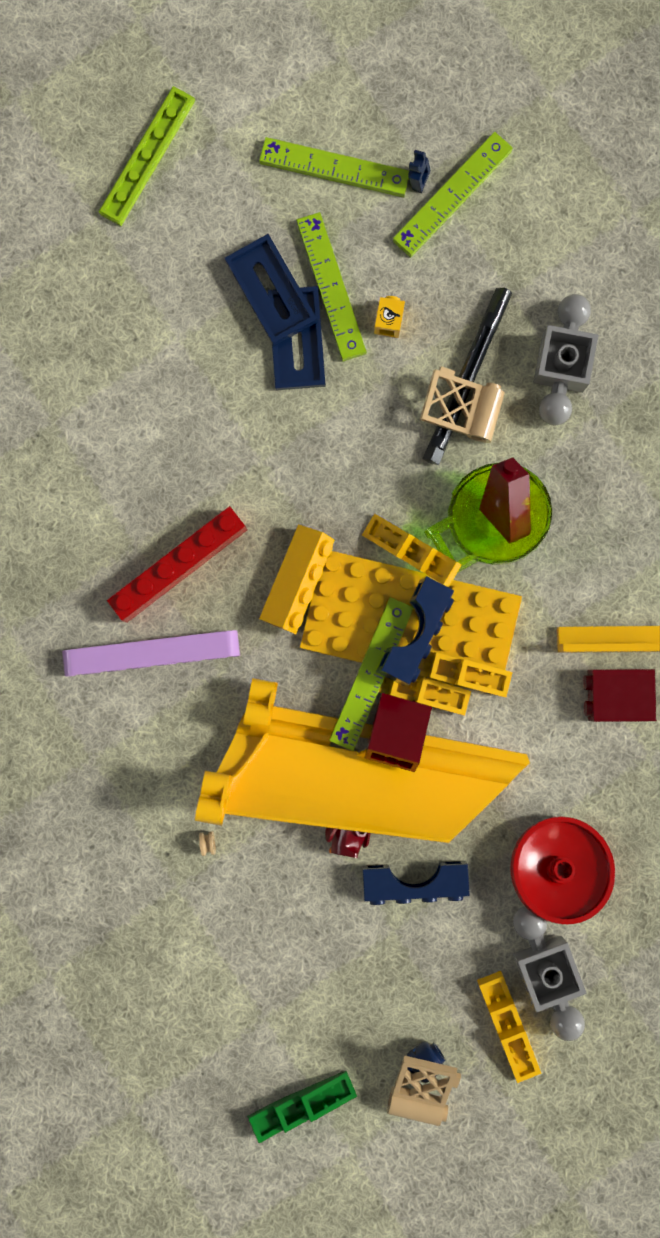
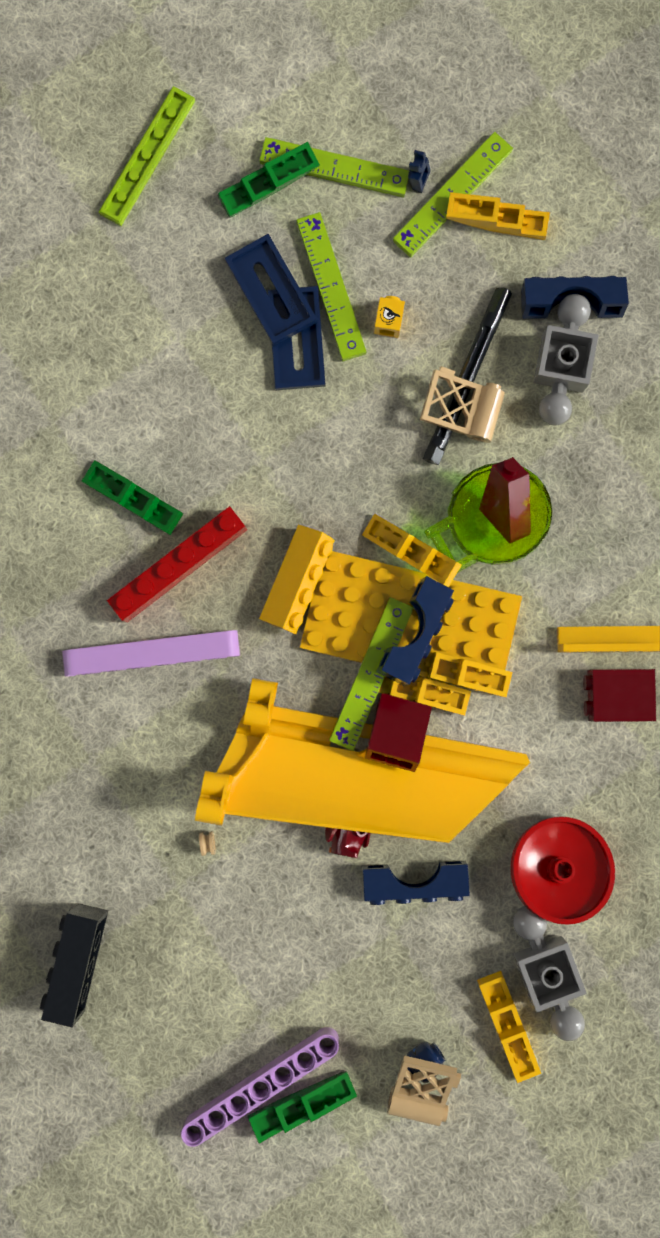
(74, 965): none -> black brick
(132, 497): none -> green slope
(254, 1097): none -> lavender beam
(268, 179): none -> green slope
(498, 217): none -> yellow slope
(605, 294): none -> dark blue arch

